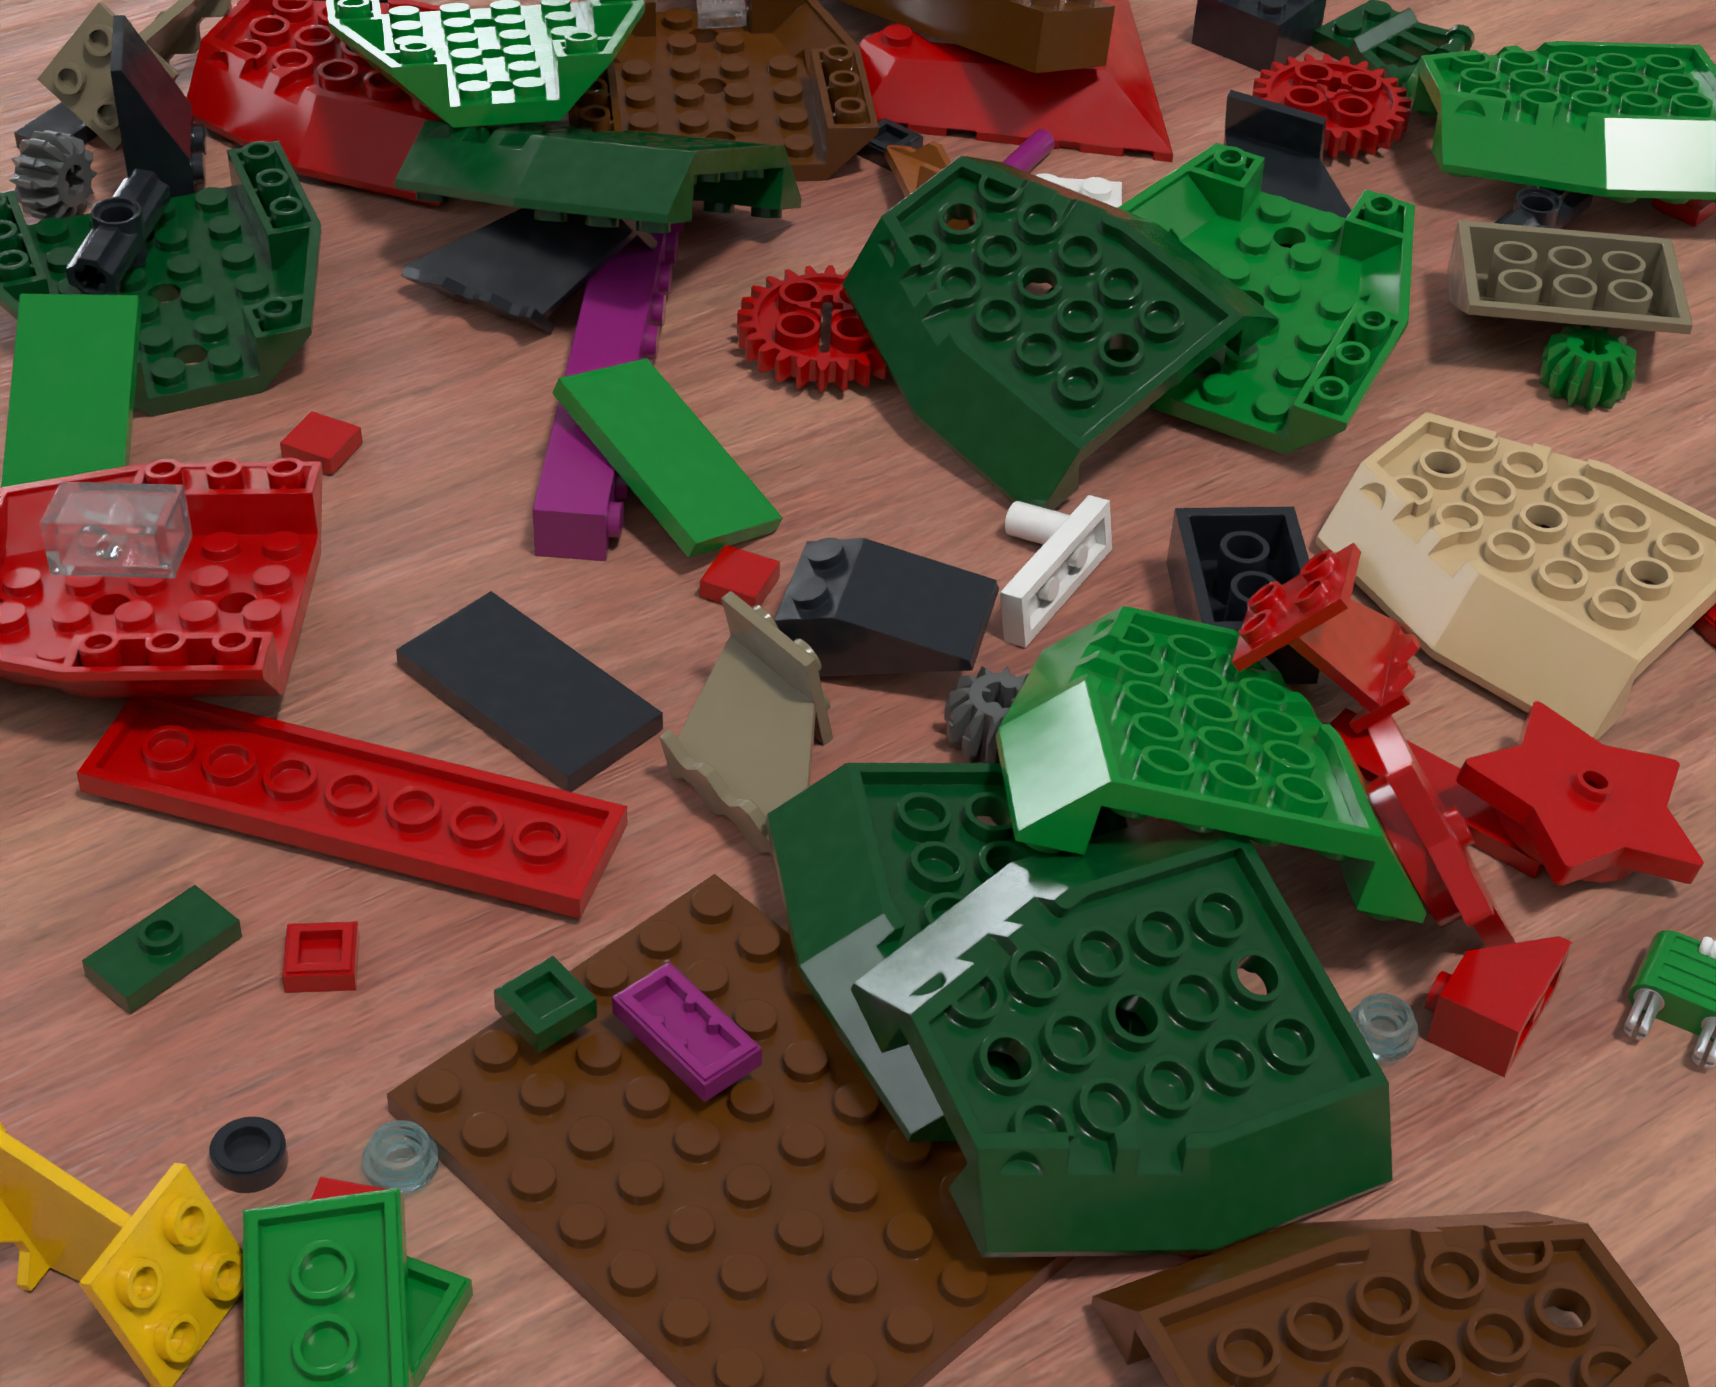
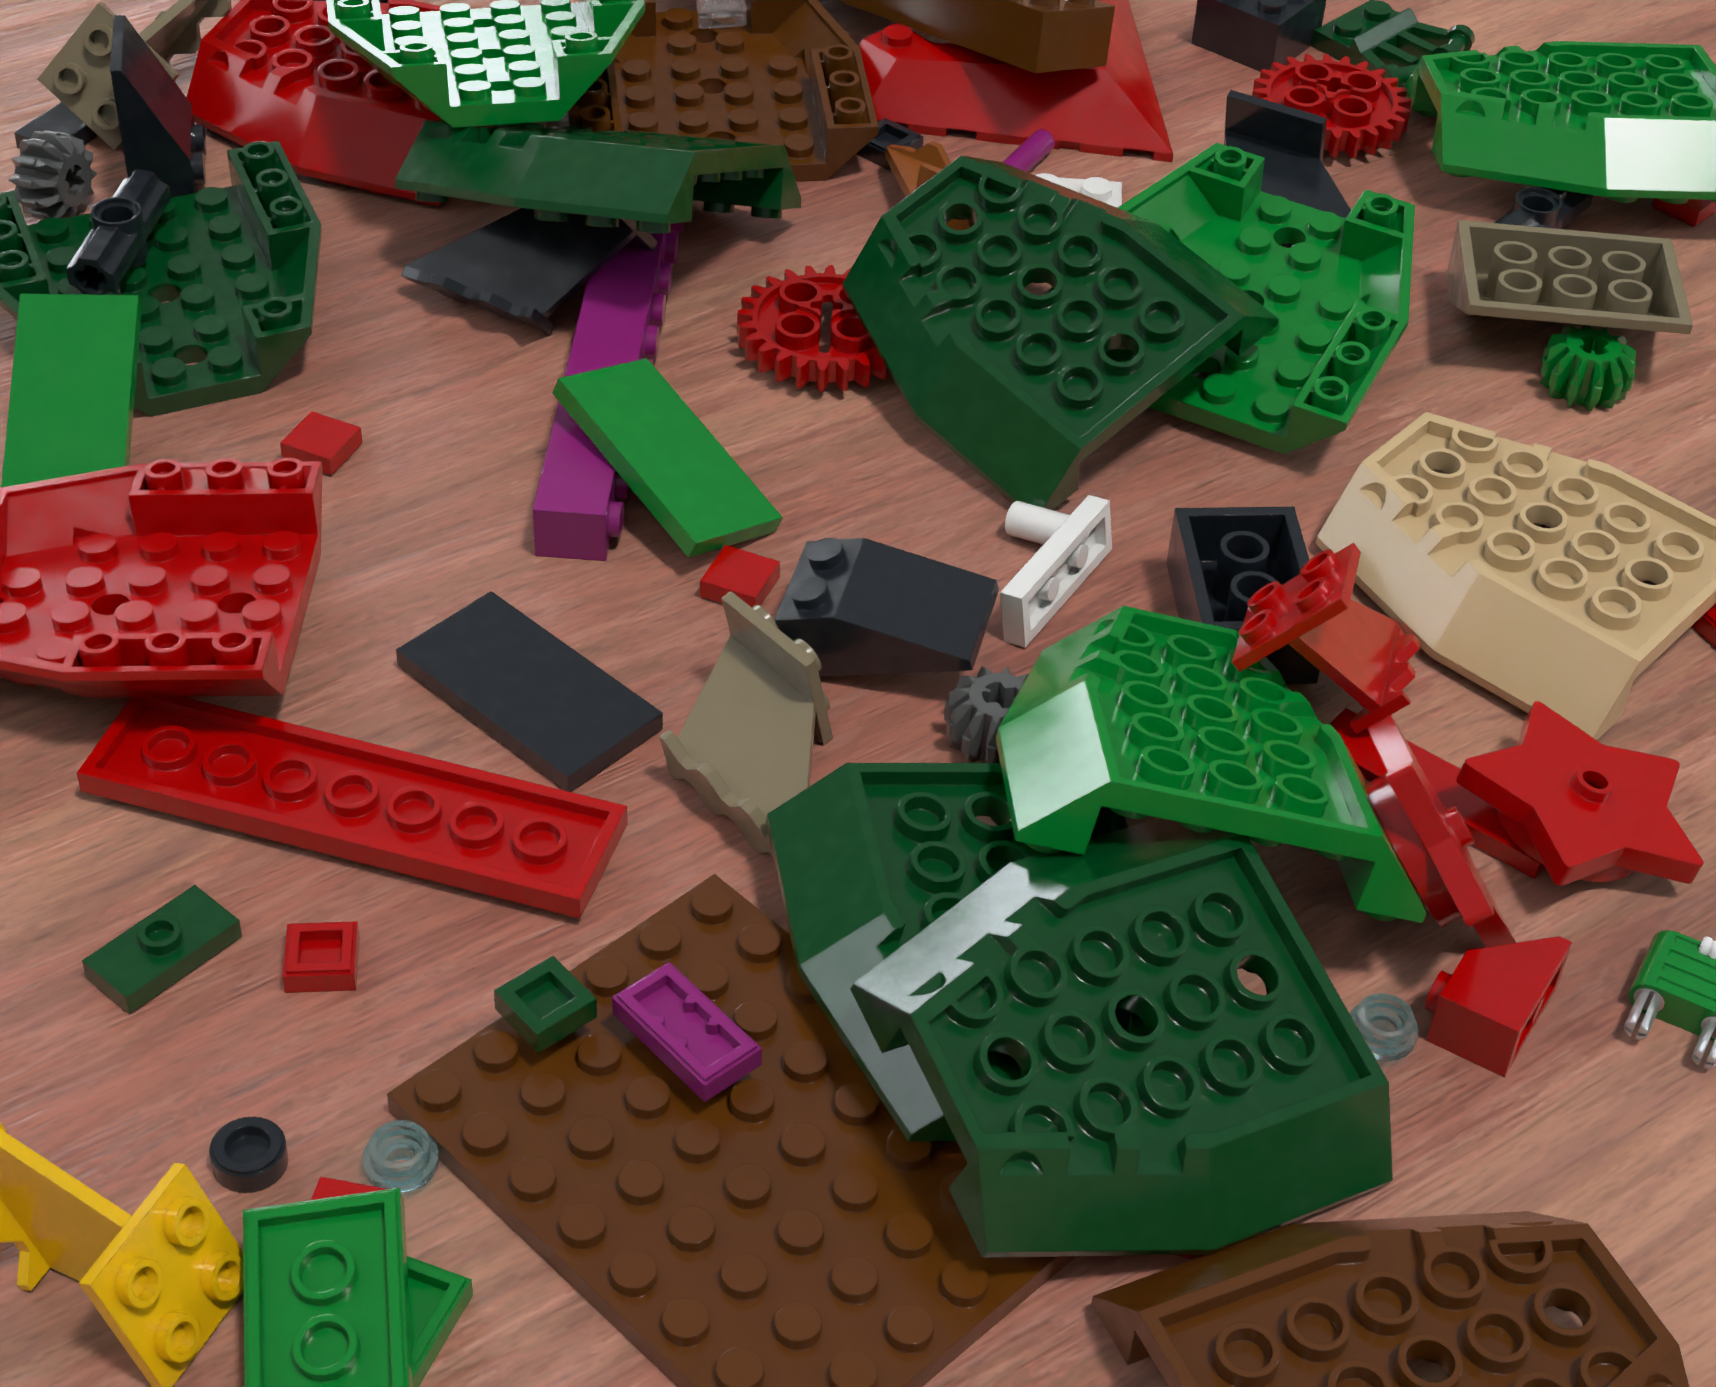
(116, 529): clear brick -> none

